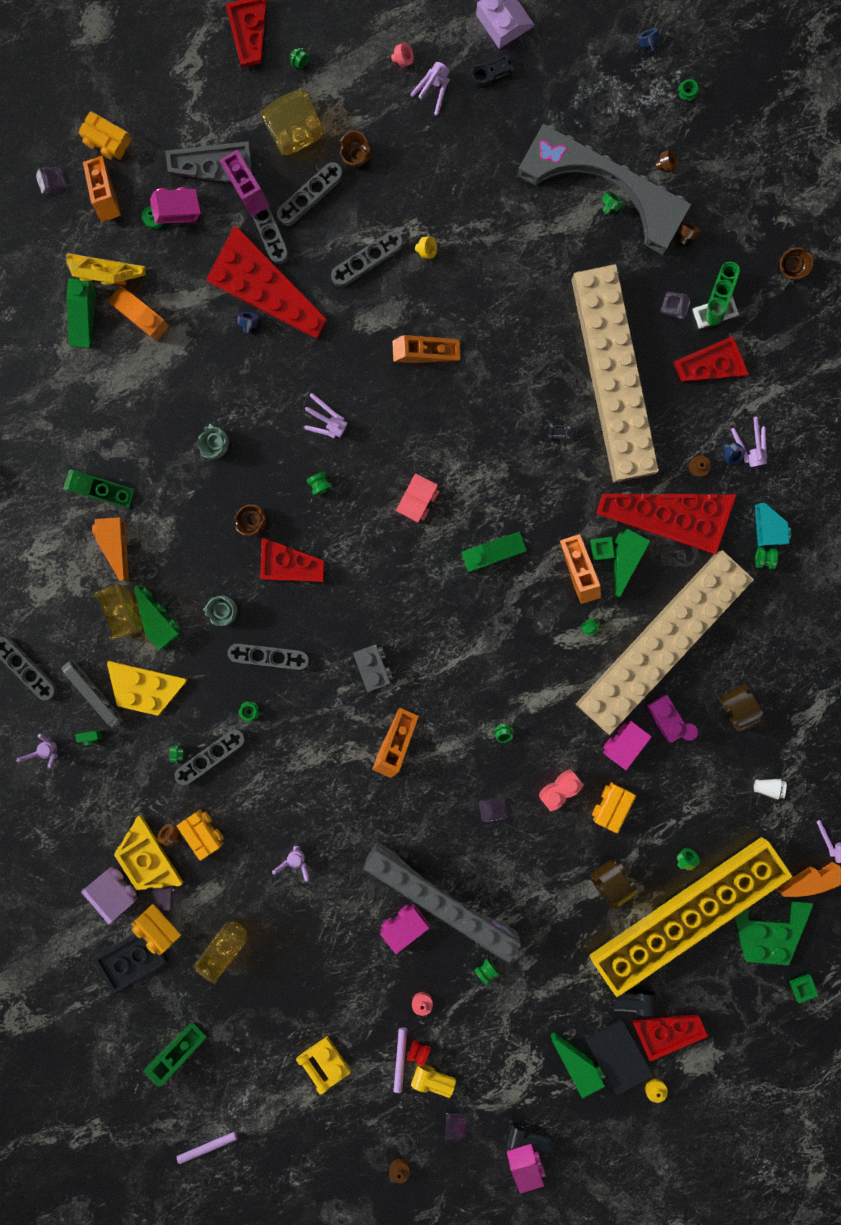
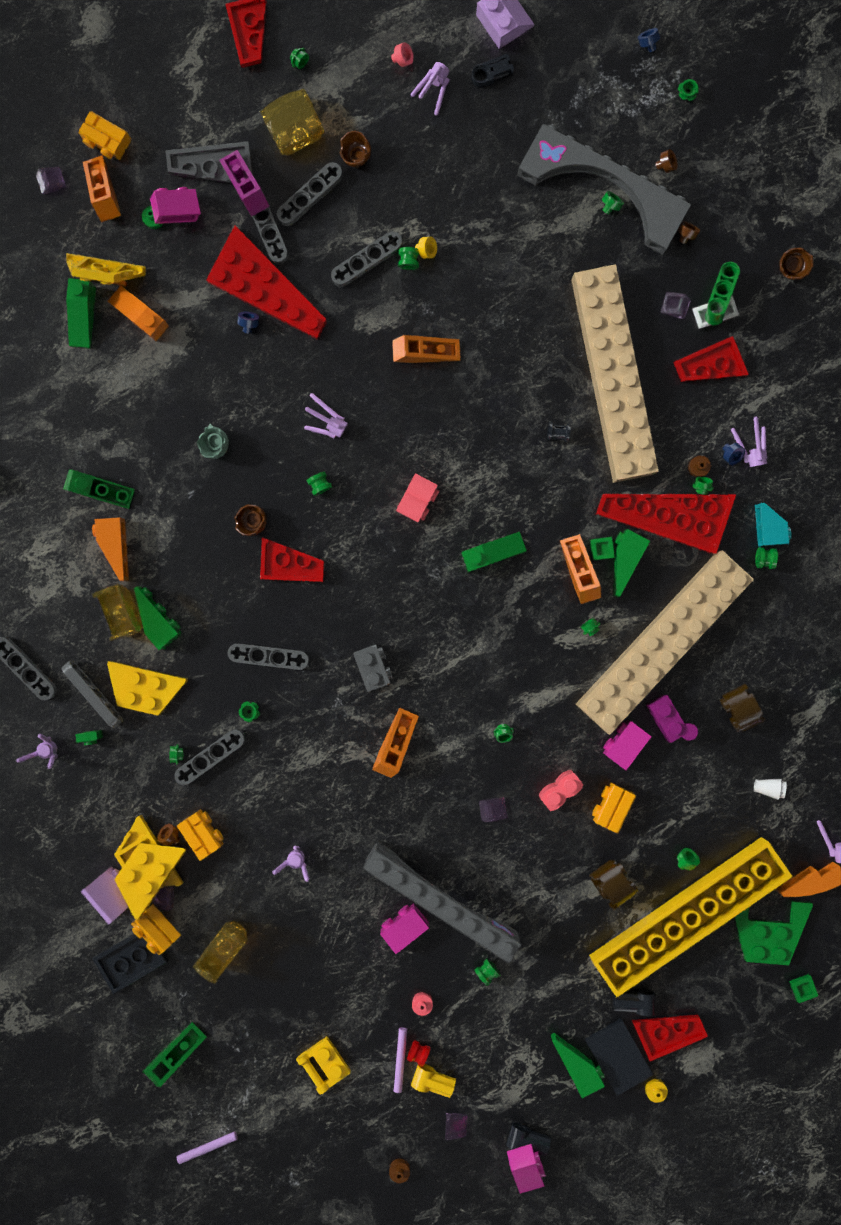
(145, 874): none -> yellow wing
(221, 610): sand green hair -> none
(408, 258): none -> green wheel
(703, 485): none -> green plate

